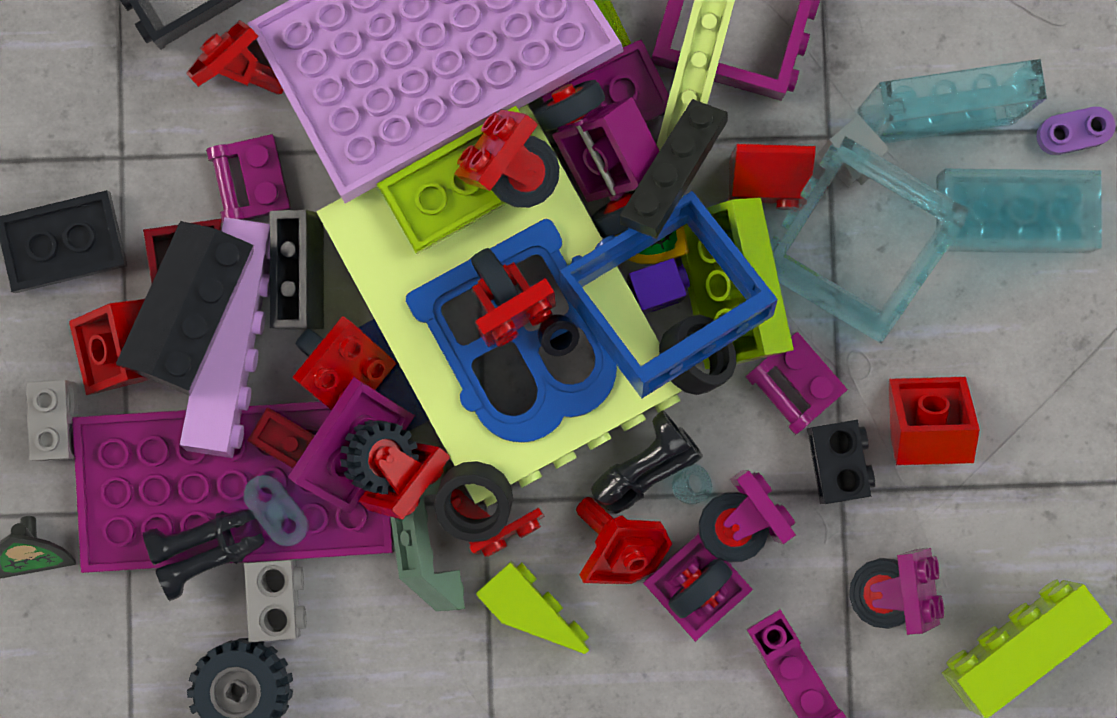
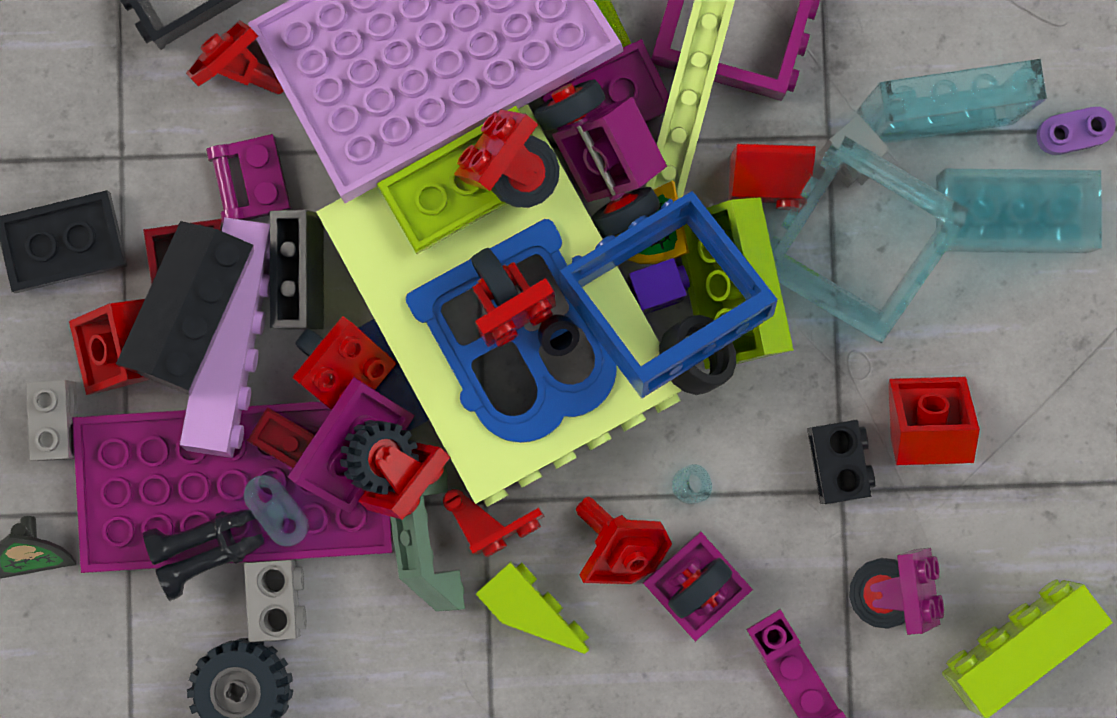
(465, 527): black tyre -> none
(667, 455): black piece -> none
(673, 168): pearl dark grey plate -> none
(739, 522): plate -> none
(808, 377): magenta plate -> none

